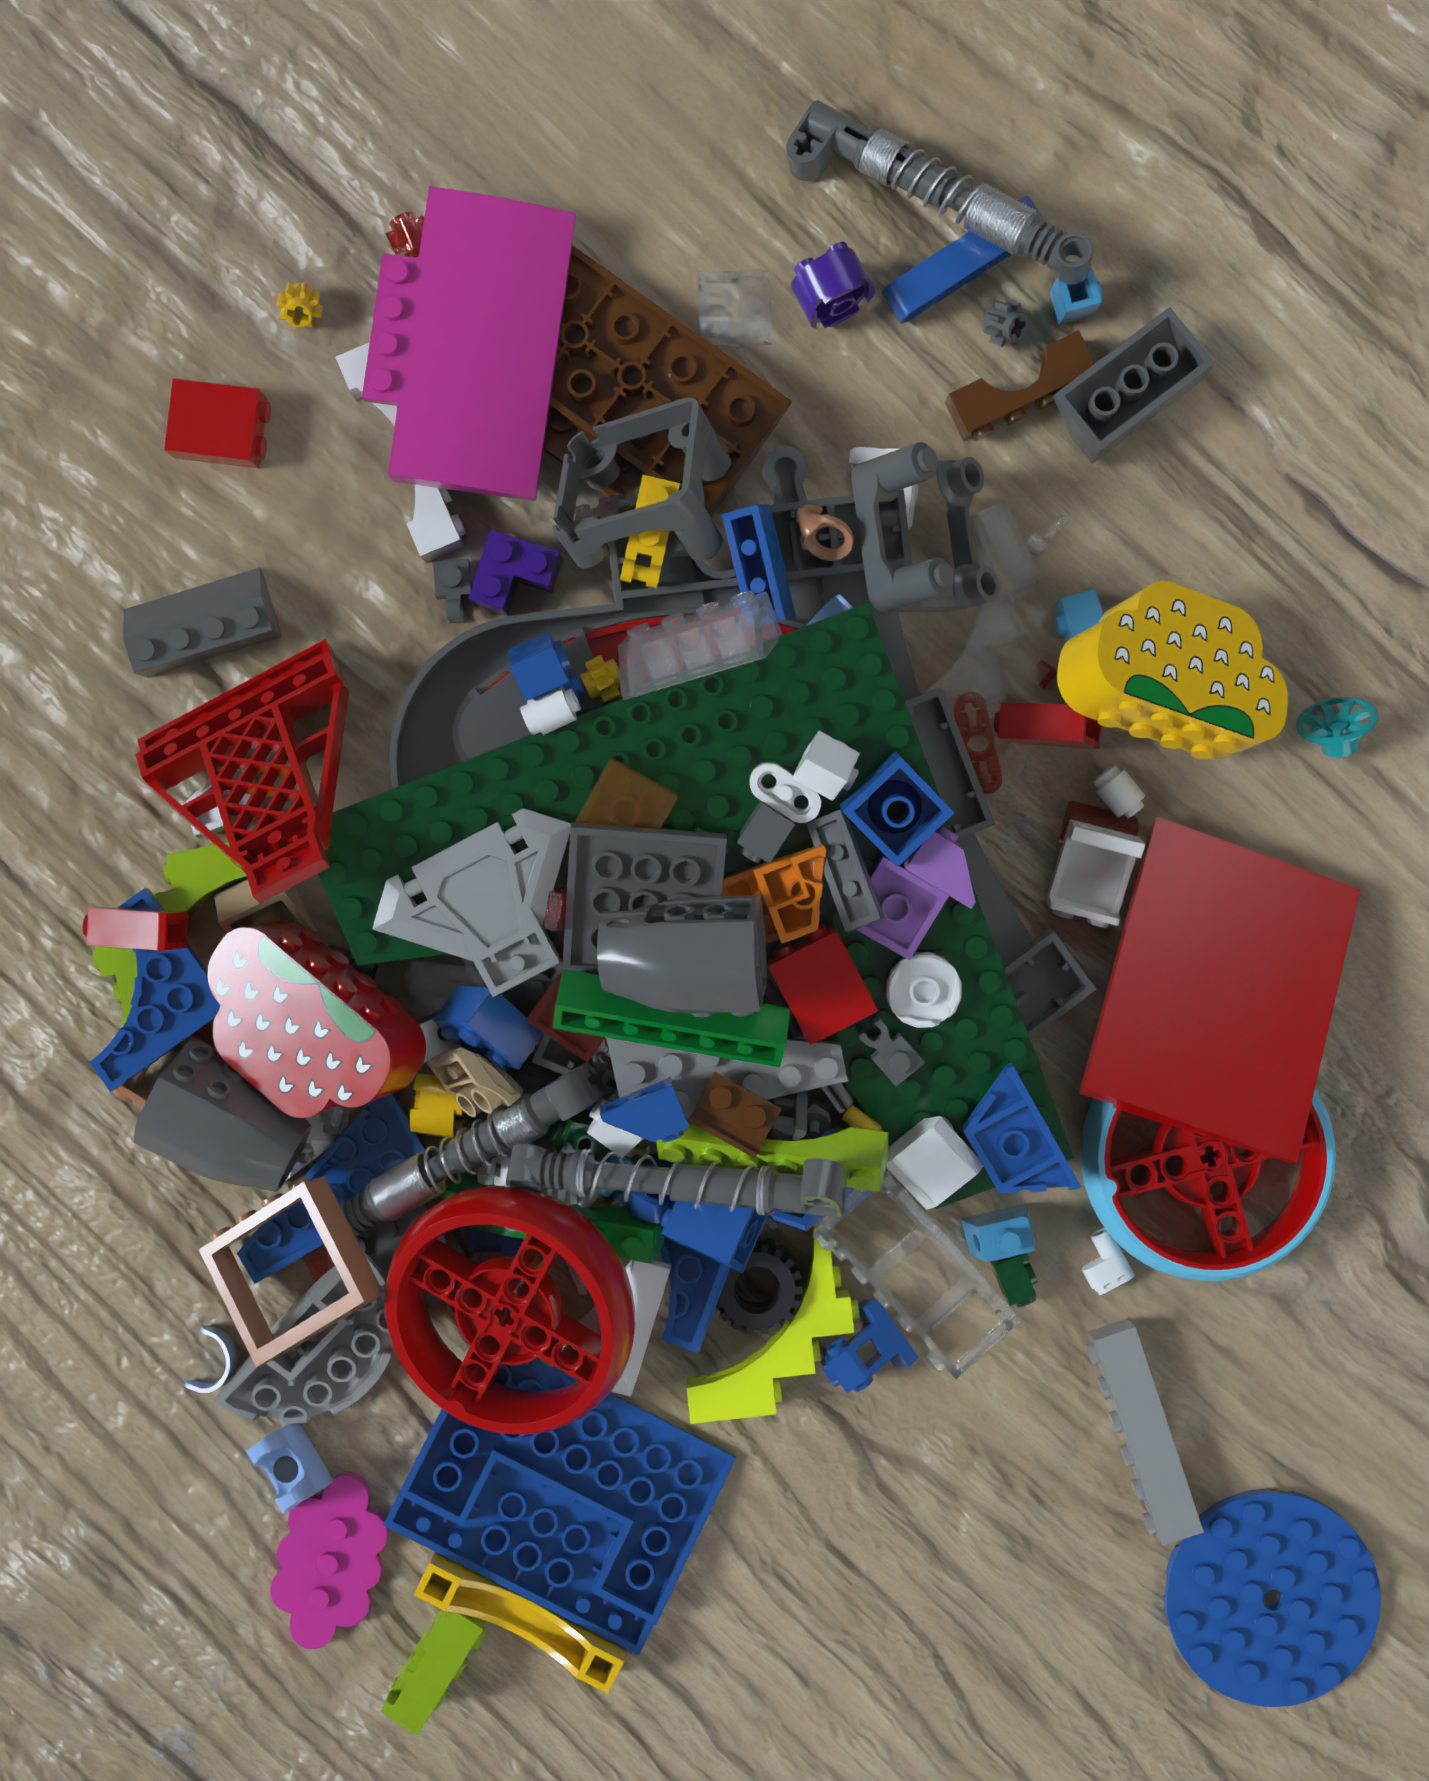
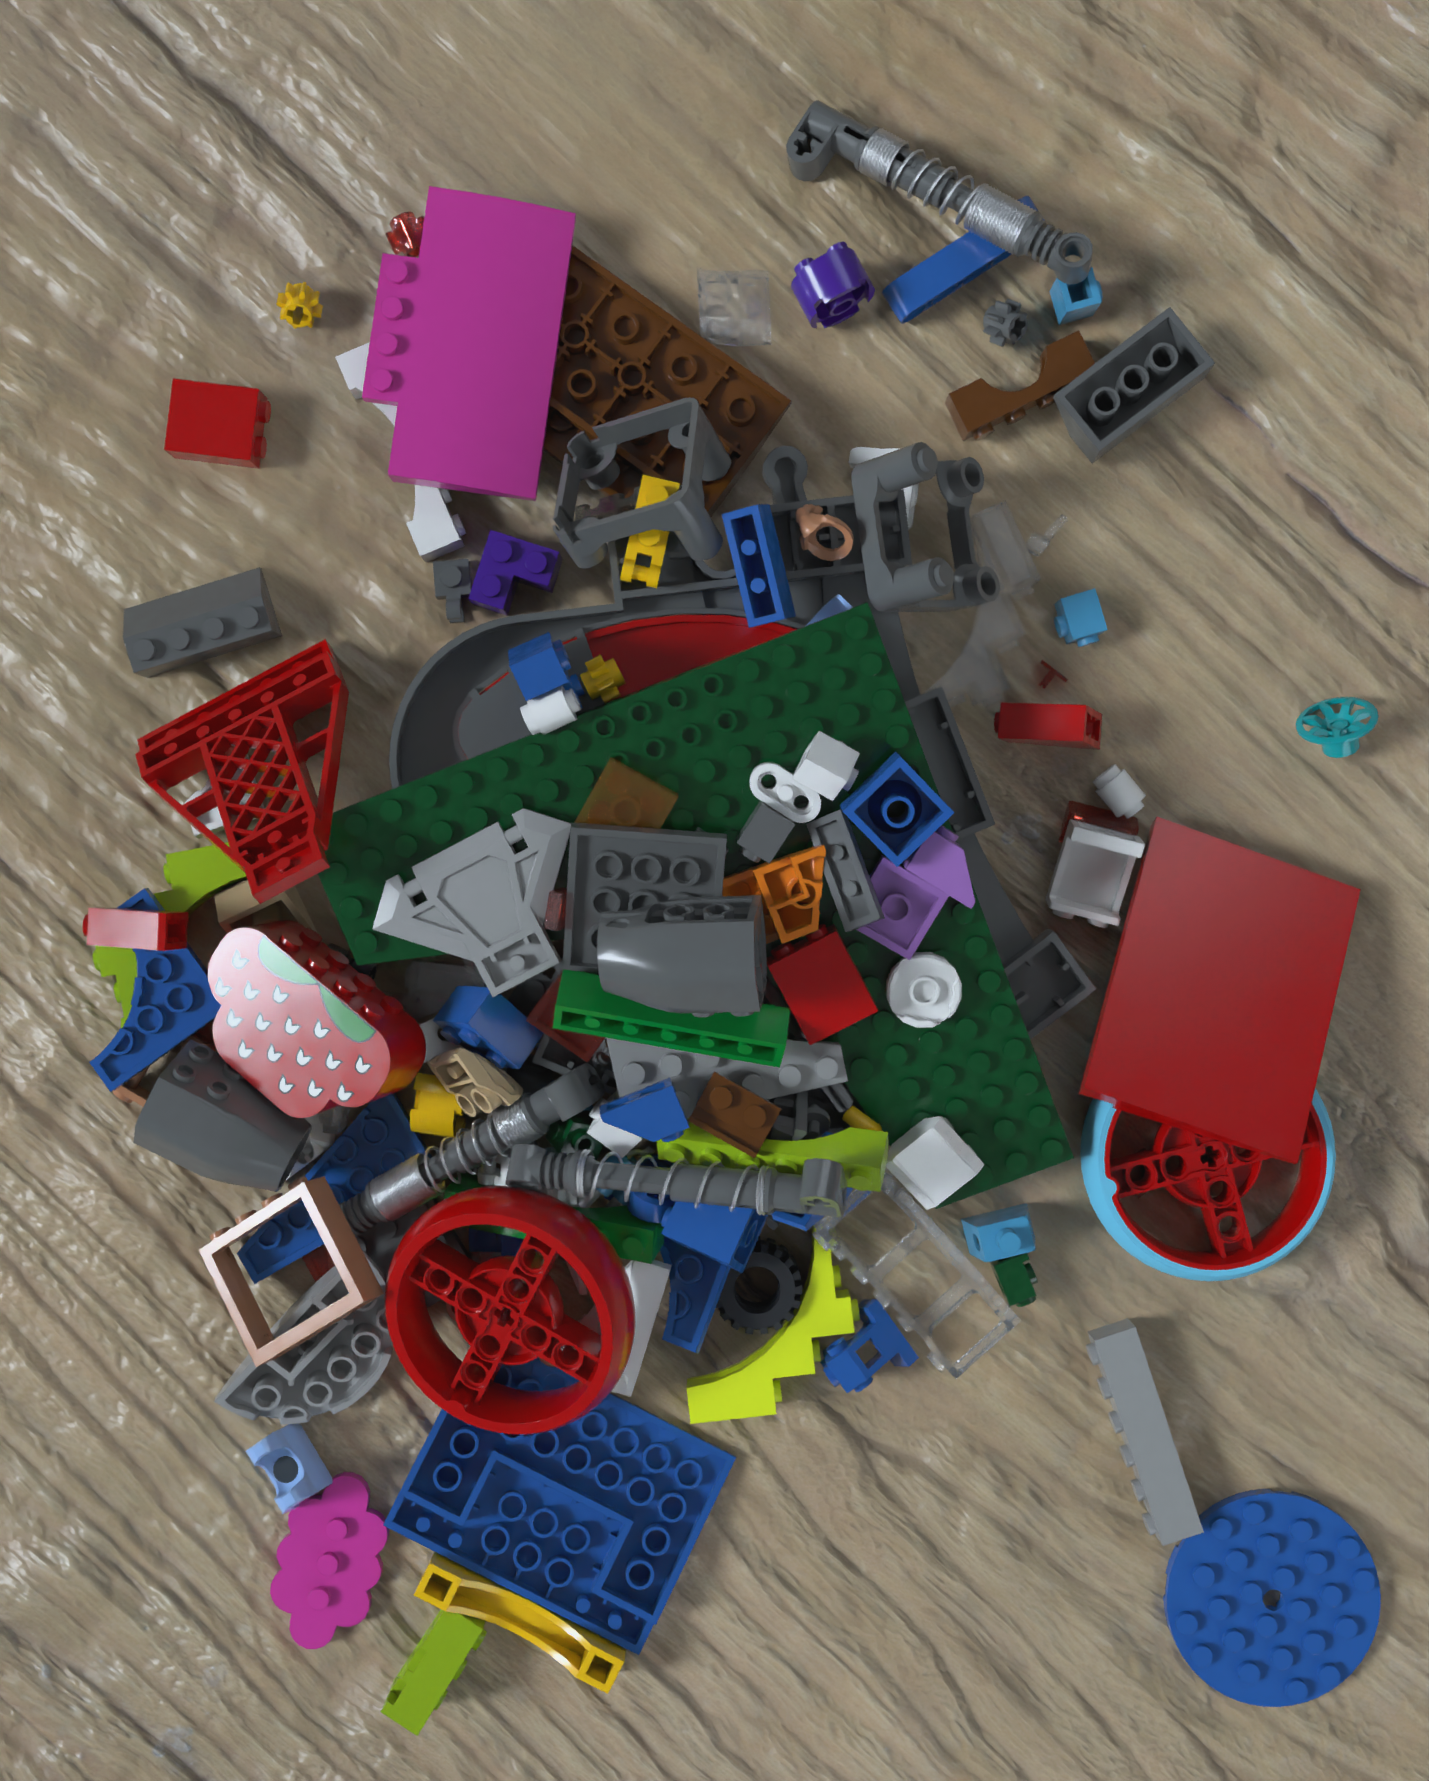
(231, 1360): light blue helmet -> none
(697, 644): clear slope -> none
(893, 1054): dark grey plate -> none
(982, 717): clear red beam -> none
(1015, 1140): blue wing -> none
(1110, 1268): white piece -> none
(1176, 673): yellow brick -> none

